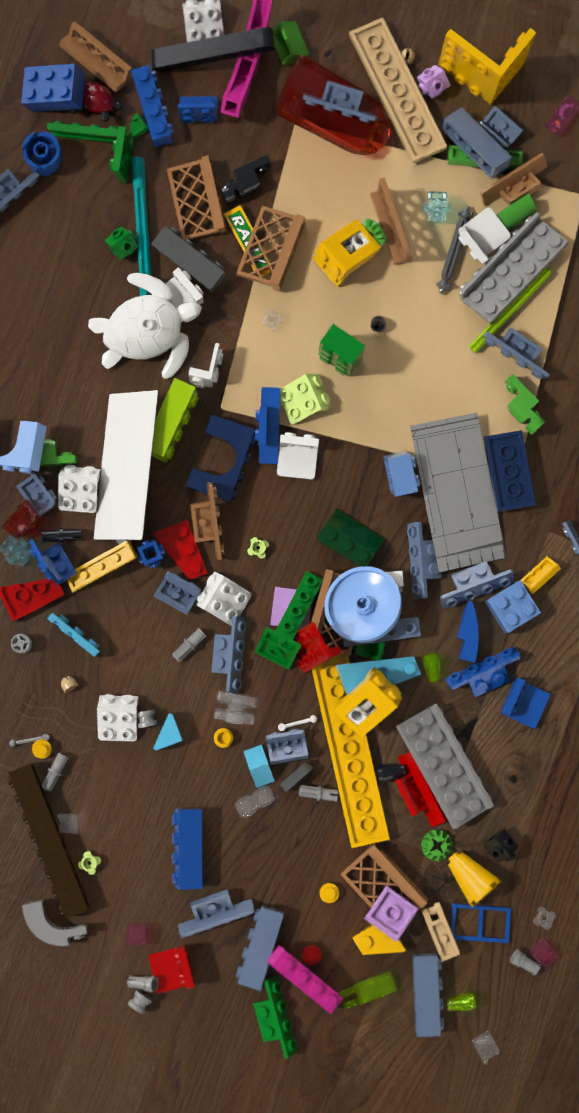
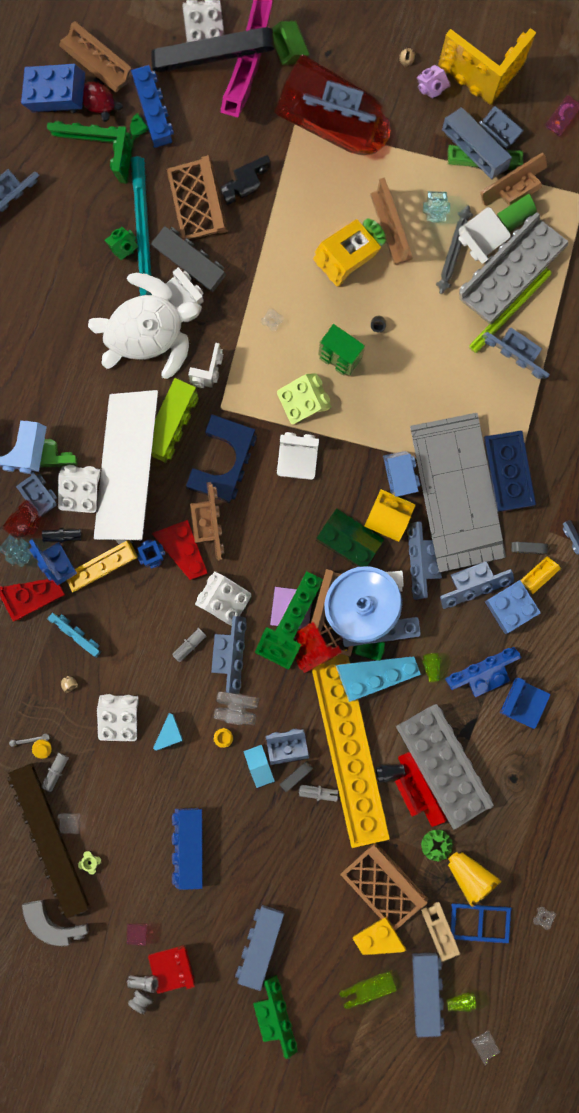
(17, 644): light grey wheel -> none
(40, 143): blue brick -> none
(146, 718): light grey wheel -> none
(177, 592): sand blue bracket -> none
(198, 109): blue bracket -> none
(213, 912): sand blue bracket -> none
(242, 230): tile -> none
(250, 803): clear brick -> none
(262, 544): yellowish green plate -> none
(268, 431): blue bracket -> none
(287, 248): medium nougat fence -> none
(304, 979): dark pink brick -> none
(311, 955): red plate -> none
(313, 719): white hinge -> none
(329, 893): yellow plate -> none
(379, 693): yellow brick -> none
(390, 515): none -> yellow brick
(391, 913): lavender plate -> none
(397, 90): tan plate -> none
(468, 634): blue slope -> none
(501, 846): black brick -> none
(520, 960): light grey pin -> none
(522, 405): bright green plate -> none
(529, 548): none -> dark grey beam
(544, 954): clear pink slope -> none

